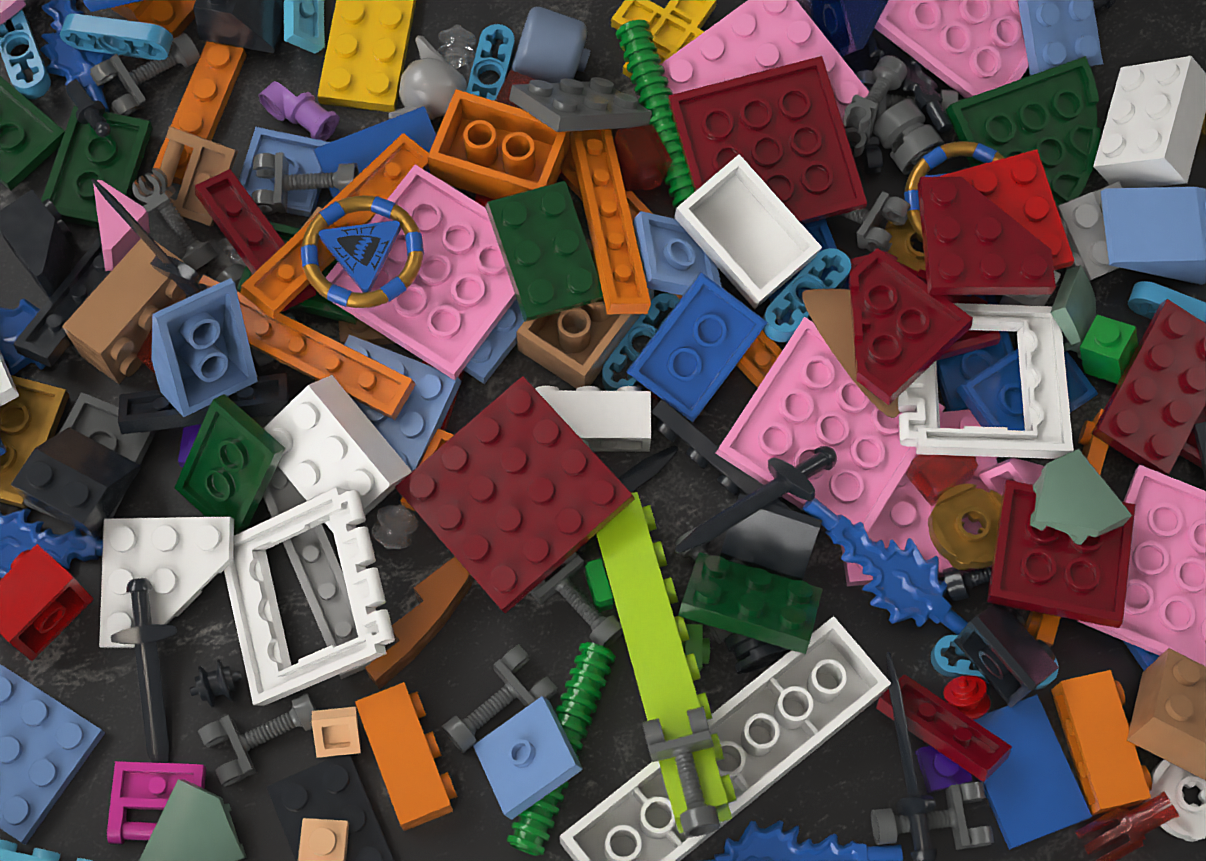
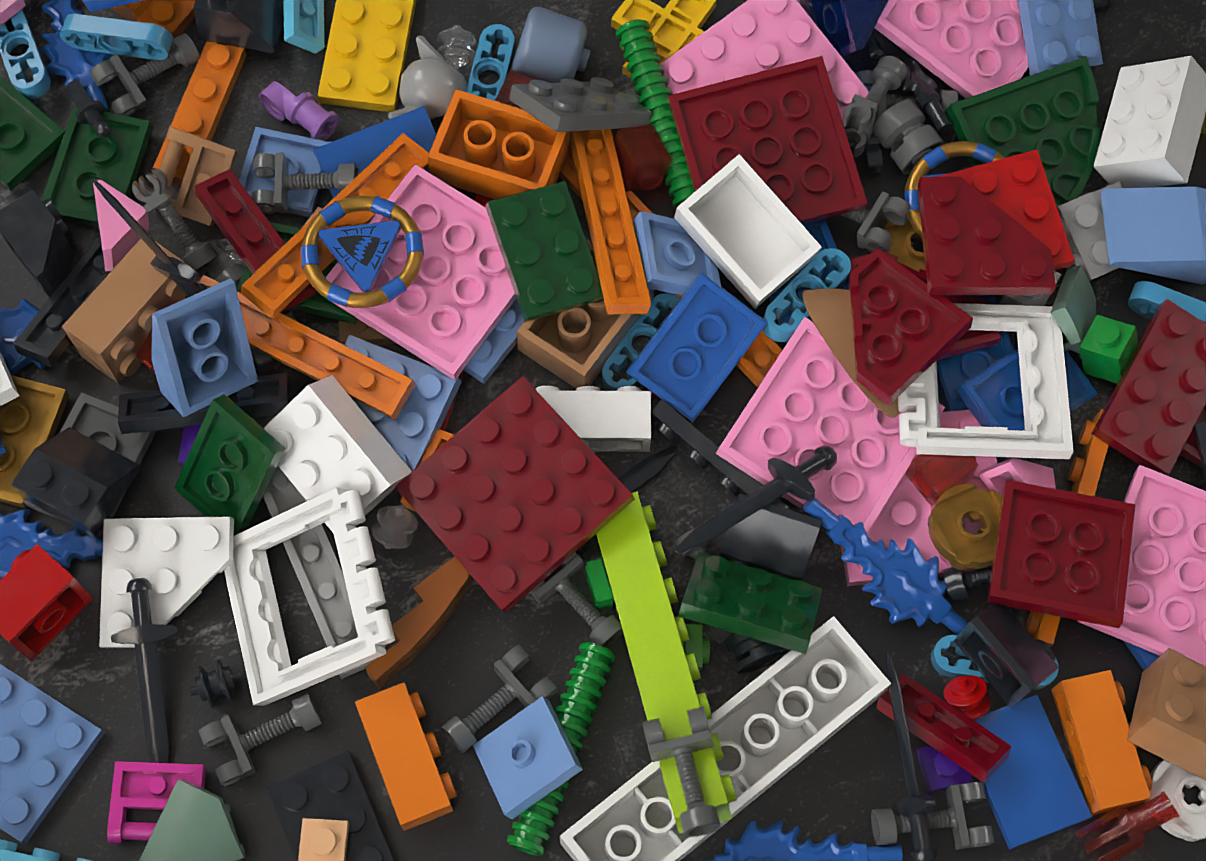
(336, 732): light nougat plate -> none
(1076, 499): sand green slope -> none

